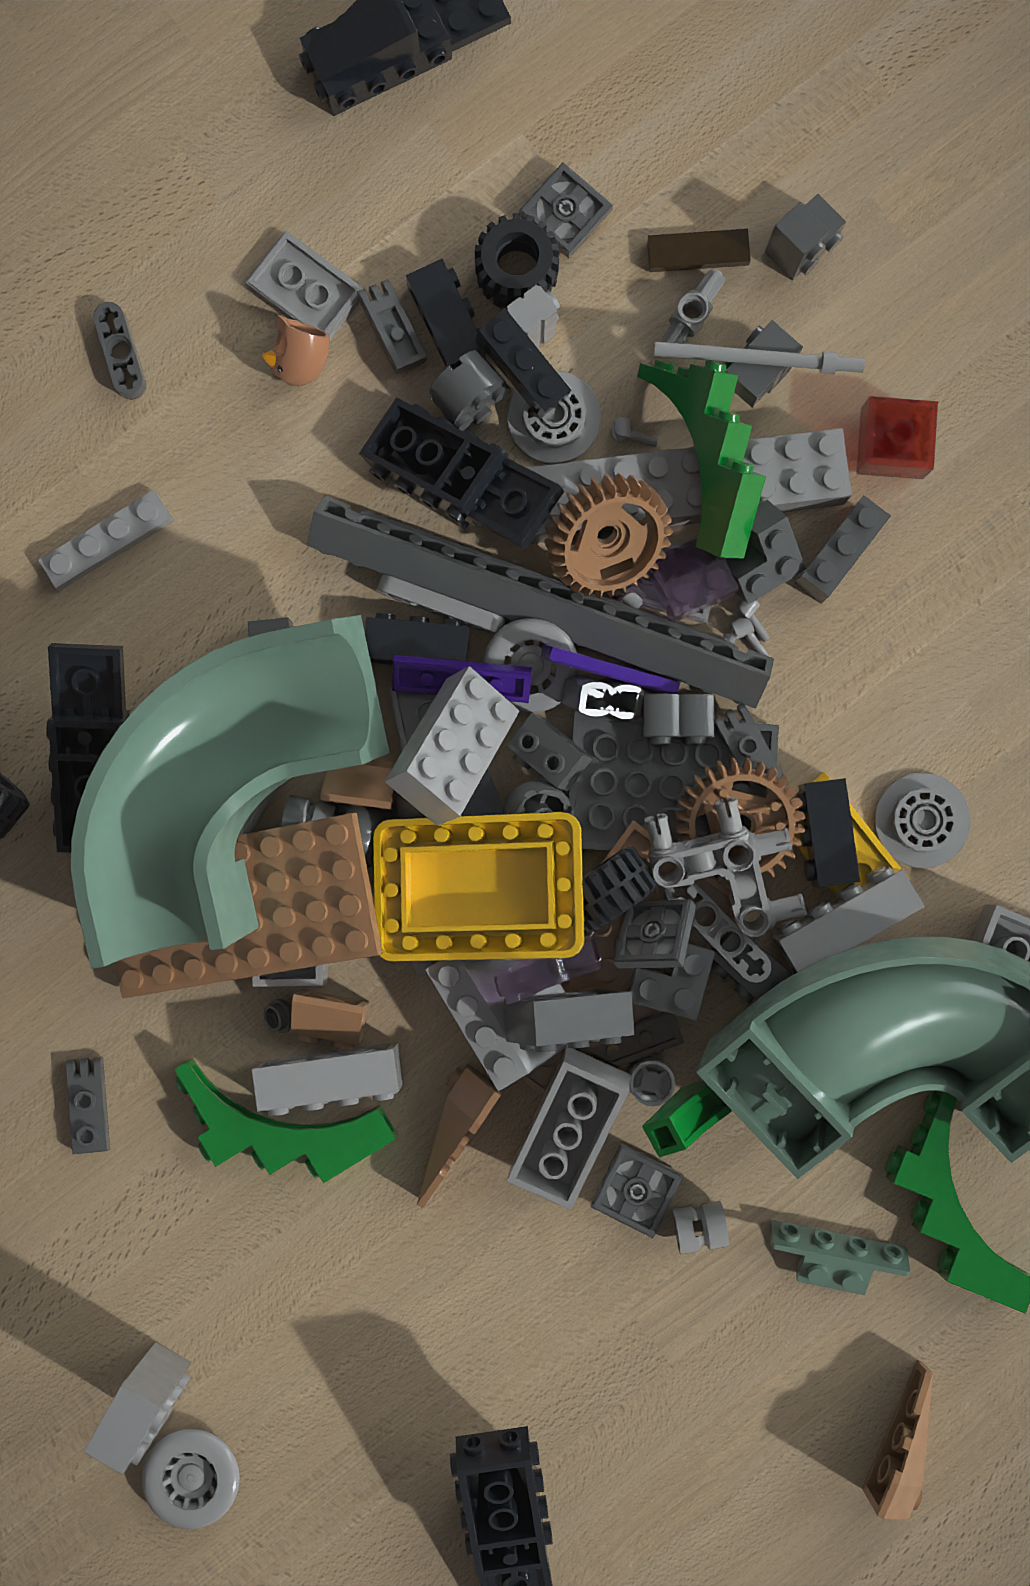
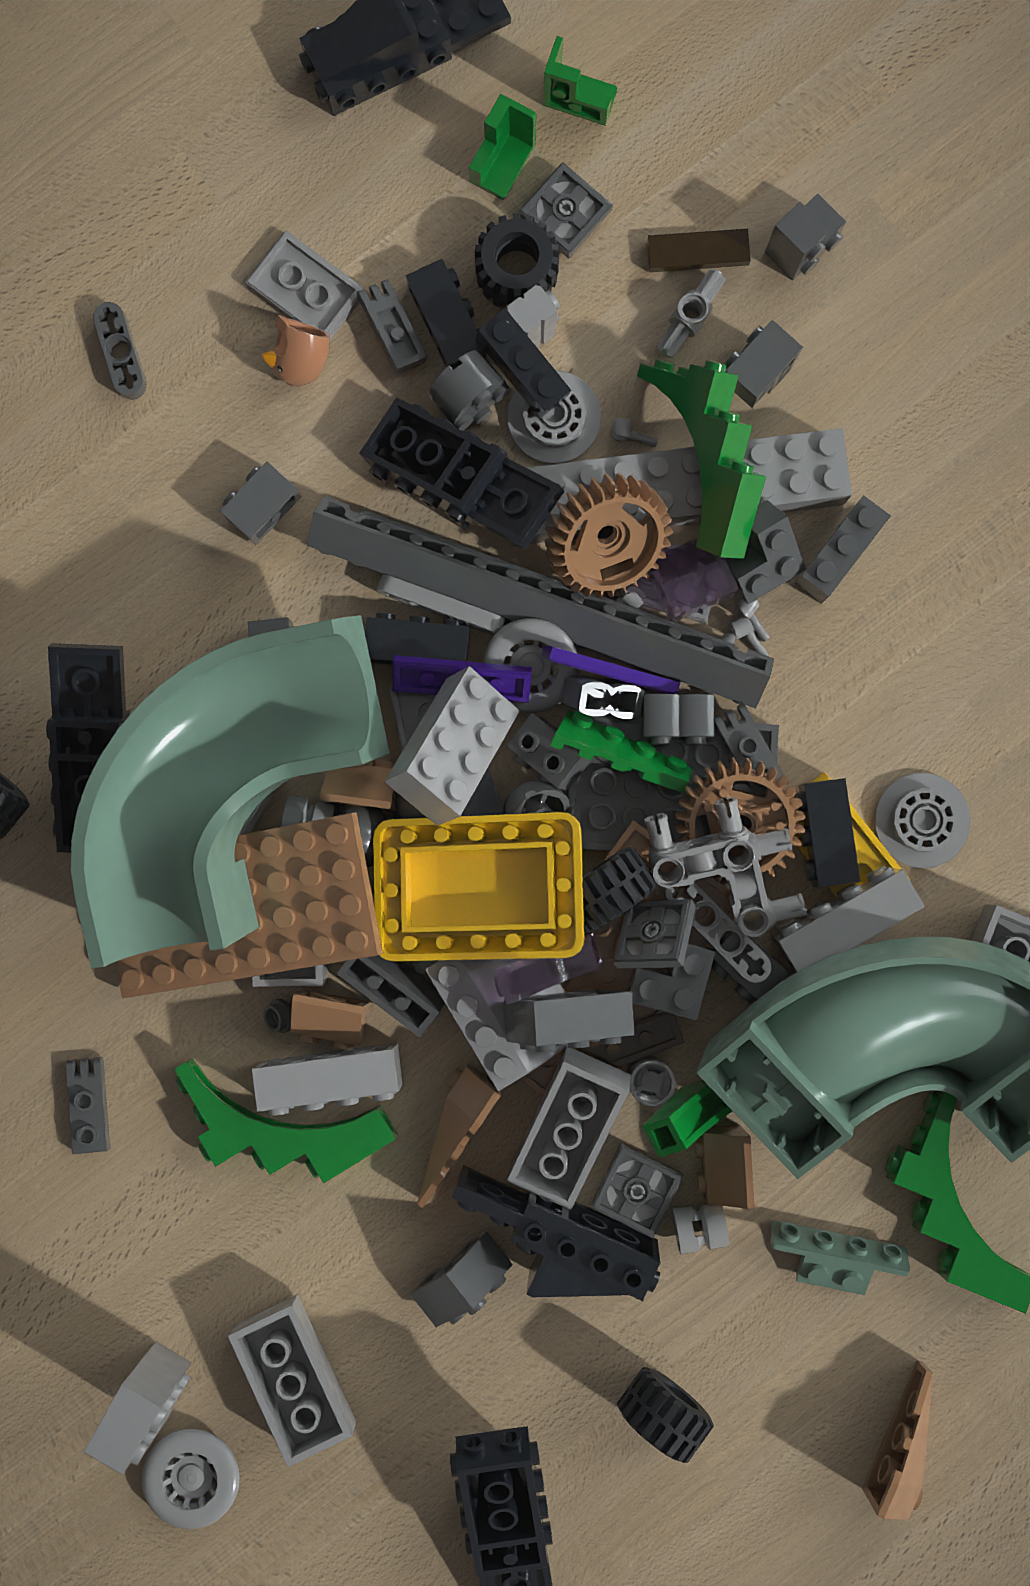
(106, 540): light grey plate -> none
(260, 502): none -> dark grey brick
(292, 1380): none -> light grey brick
(395, 990): none -> dark grey brick
(463, 1281): none -> dark grey brick
(506, 147): none -> green panel
(575, 93): none -> green panel
(575, 1248): none -> black wedge
(621, 752): none -> green wing
(665, 1415): none -> black tyre
(725, 1167): none -> medium nougat slope
(826, 362): light grey bar -> none
(897, 437): clear red brick -> none

